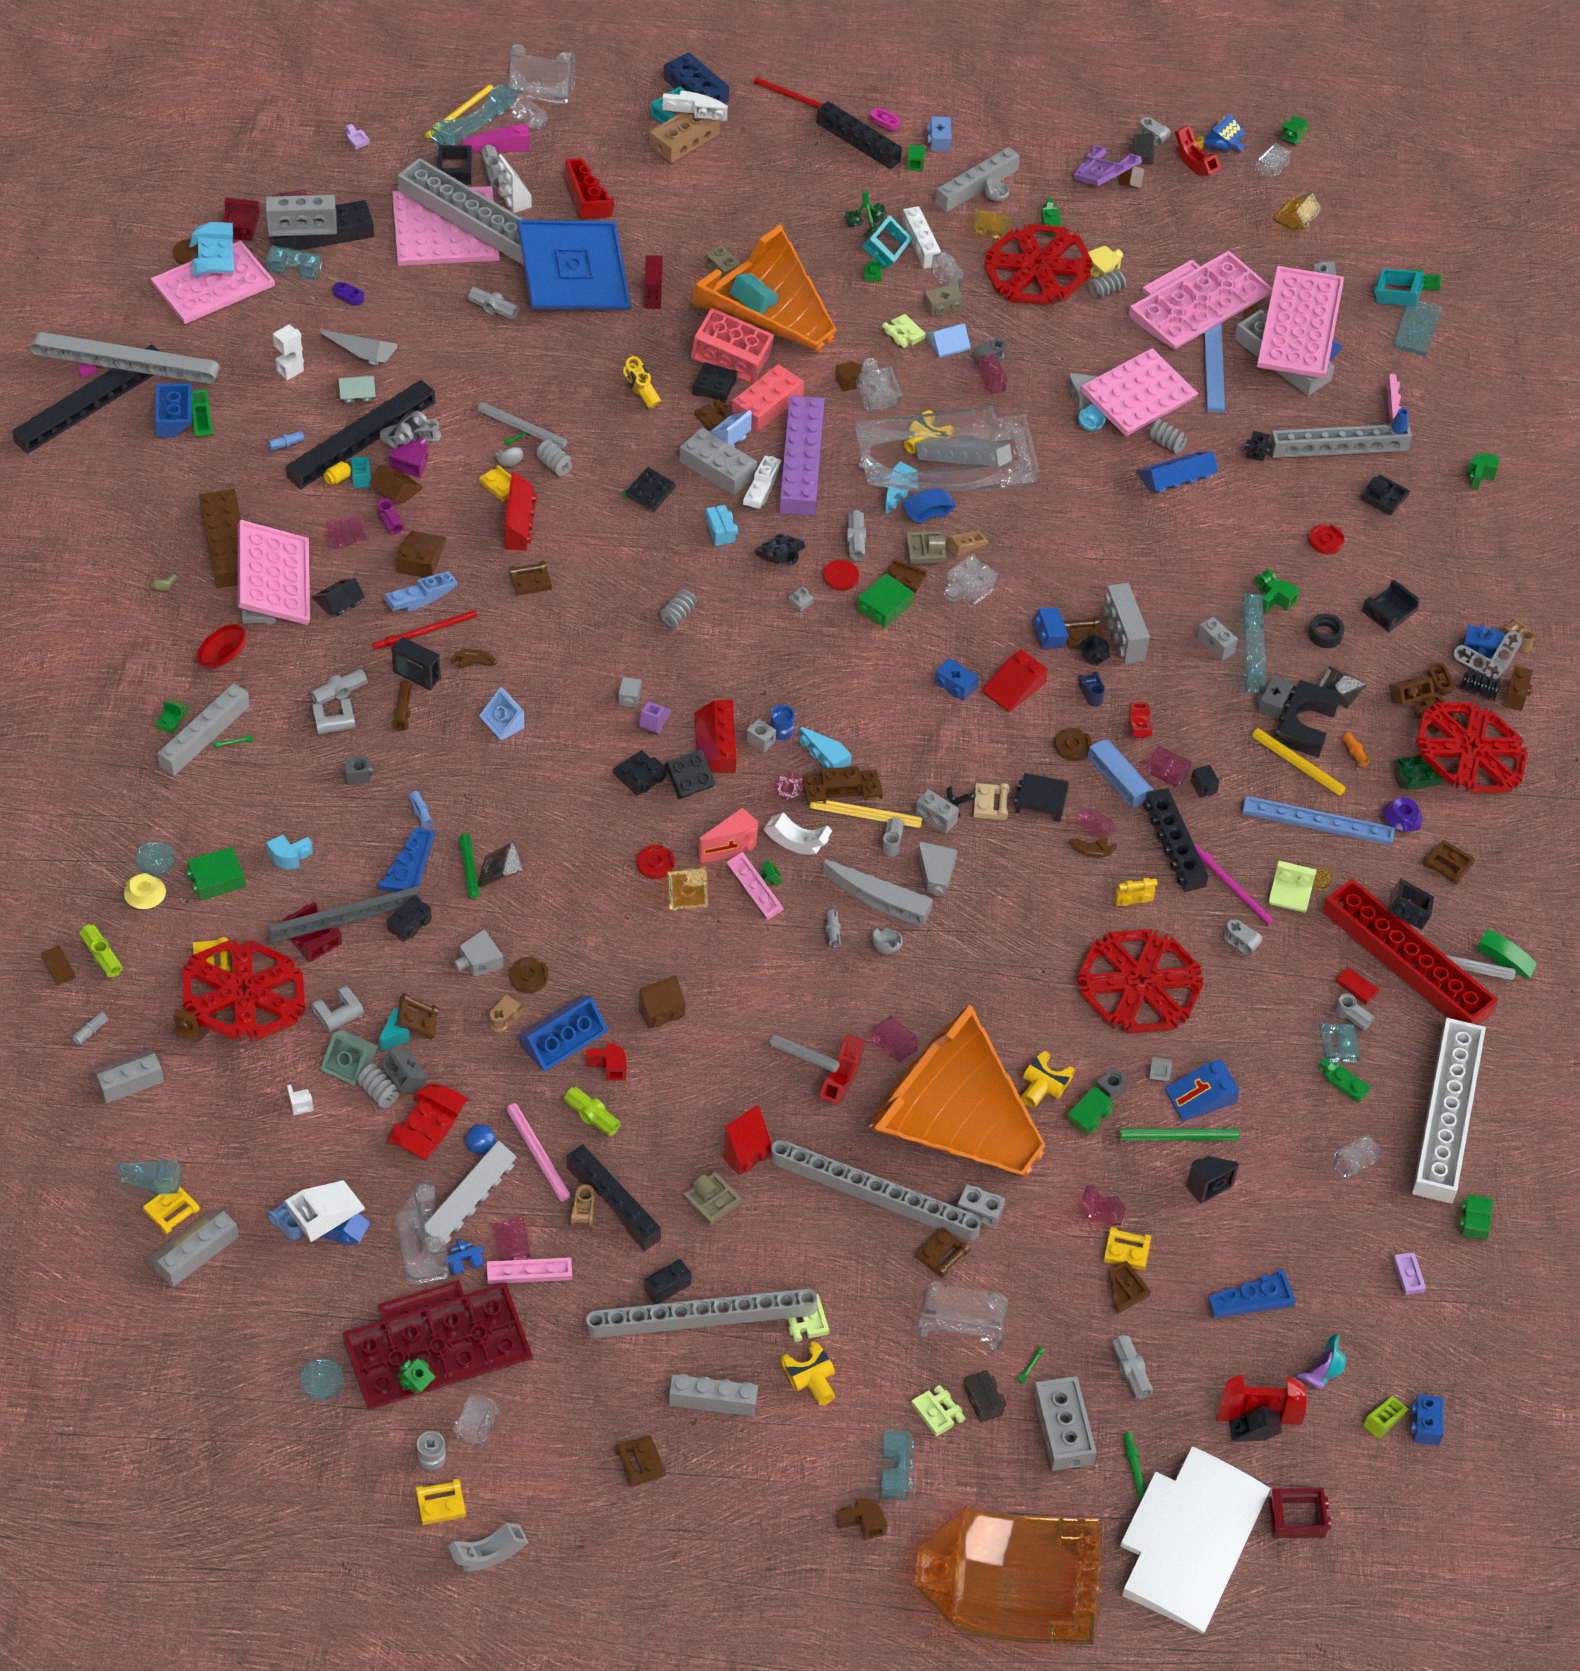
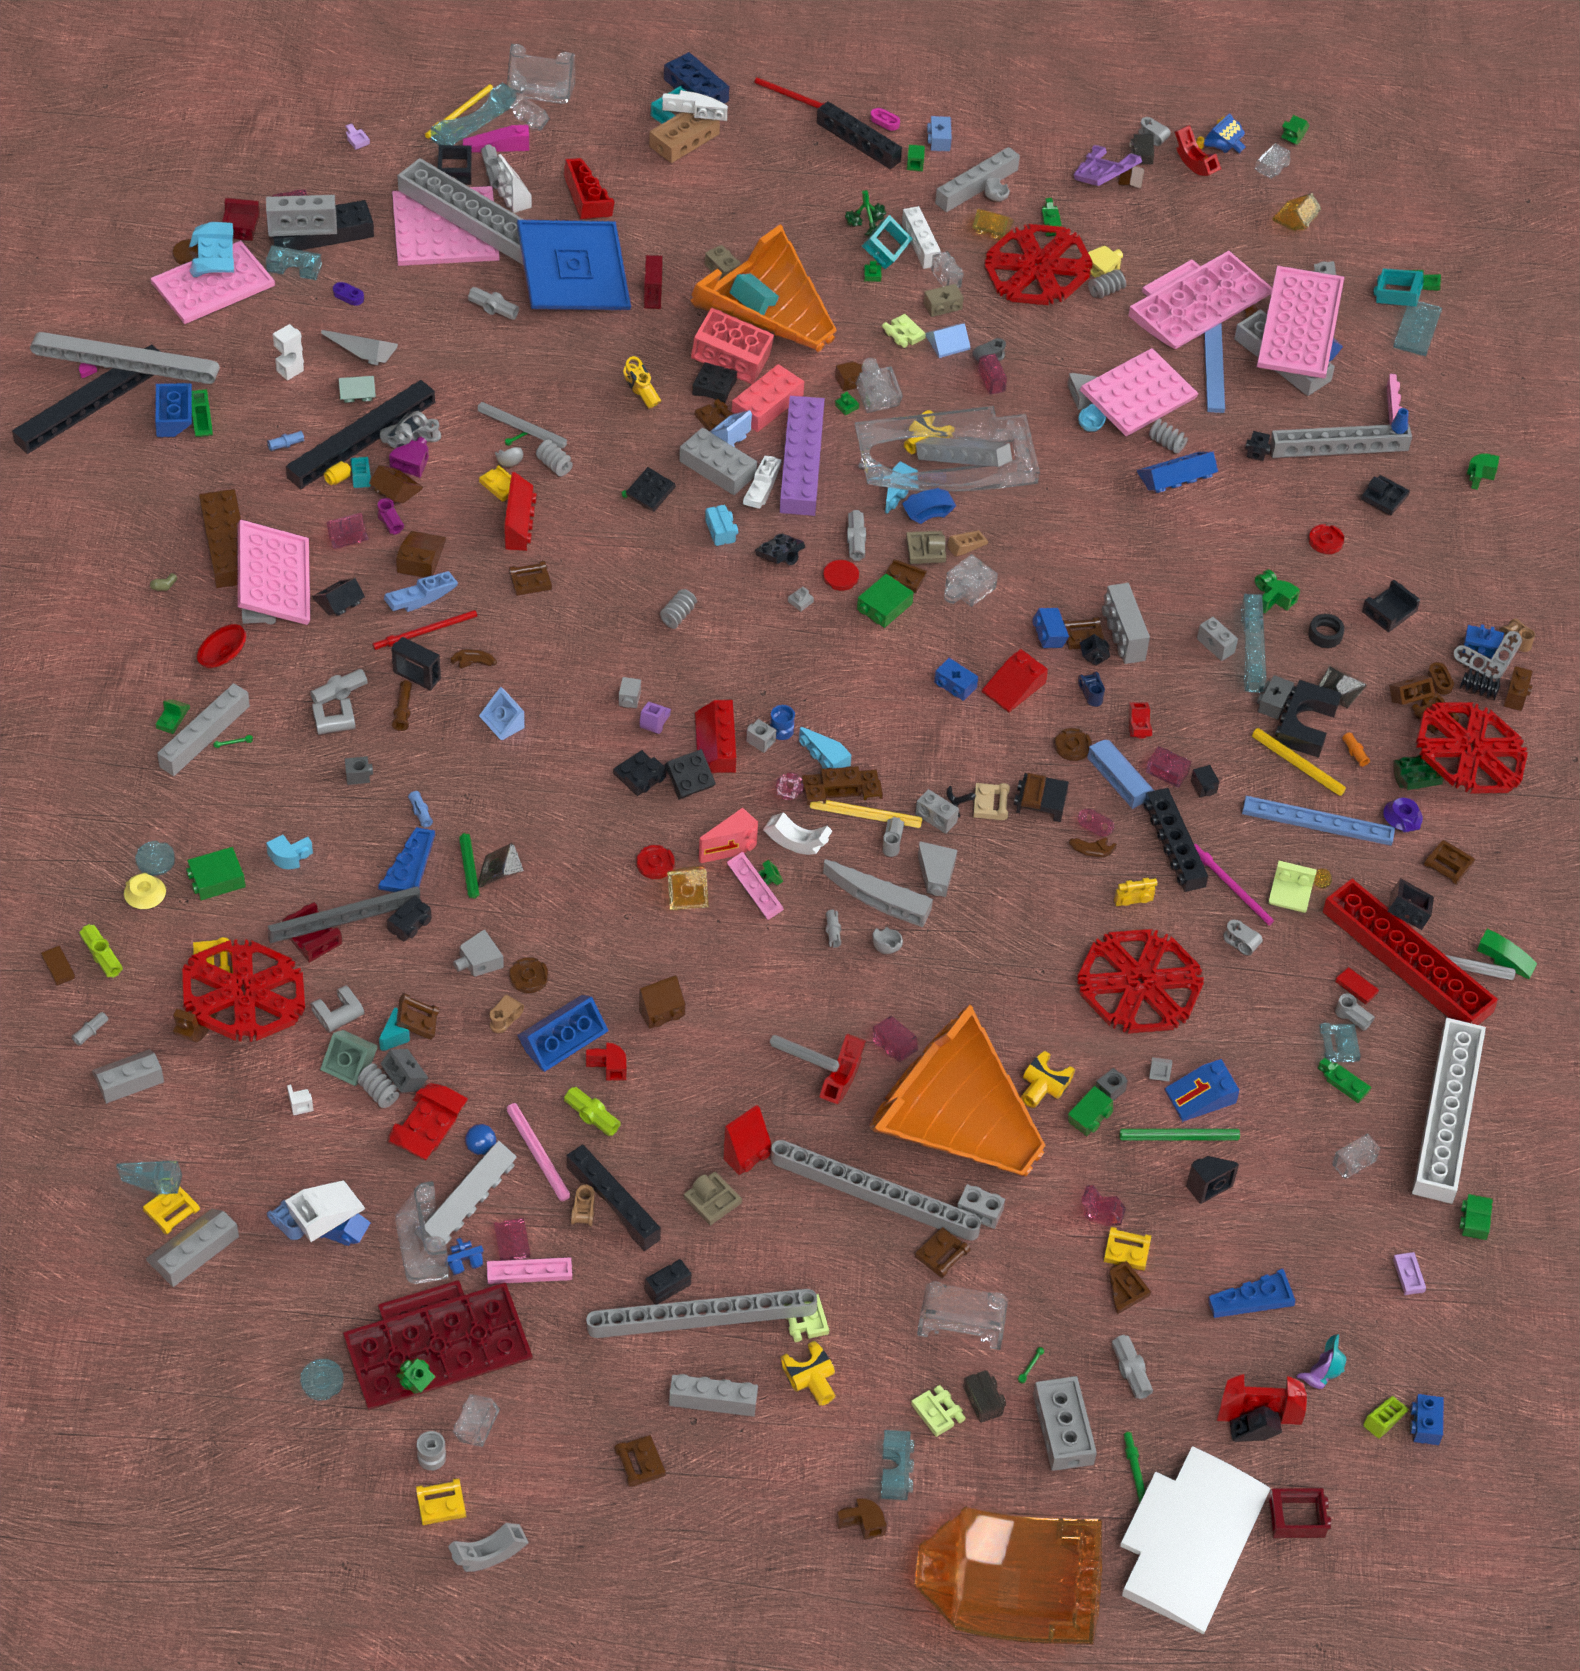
(846, 403): none -> green tile
(1033, 791): none -> reddish brown tile

